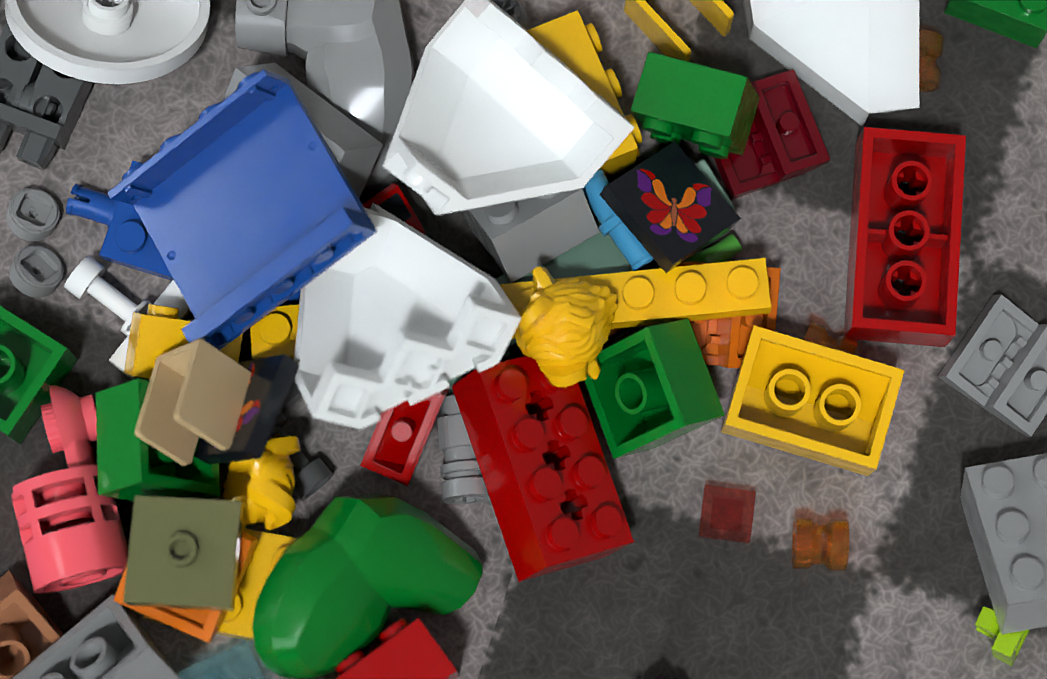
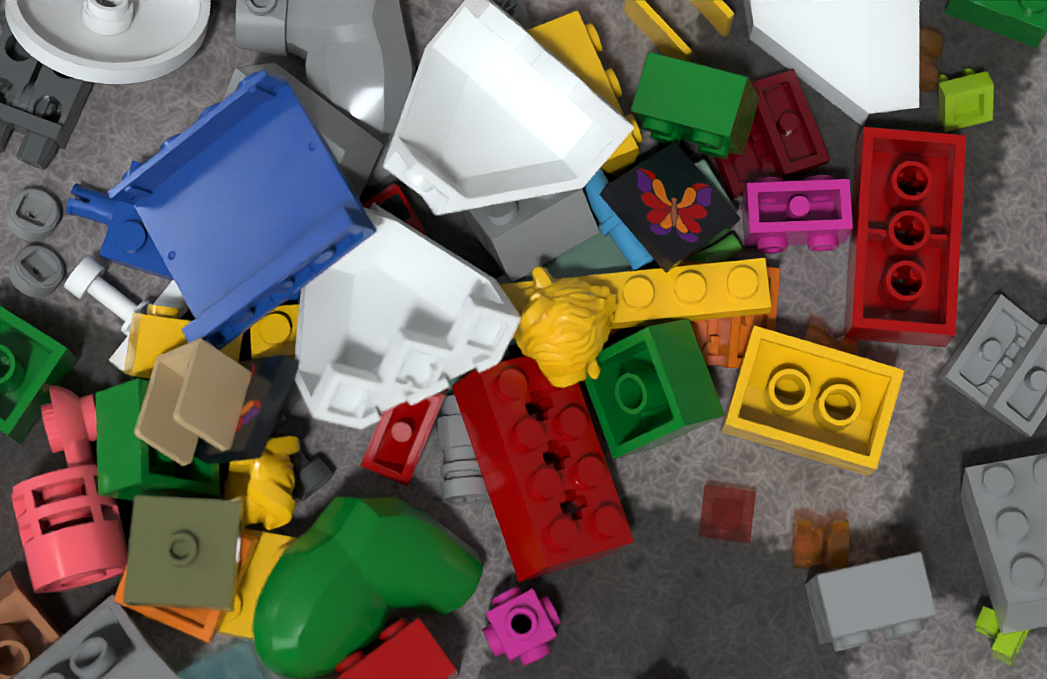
(528, 646): none -> dark pink brick
(796, 213): none -> dark pink brick
(871, 599): none -> light grey brick
(965, 100): none -> lime tile

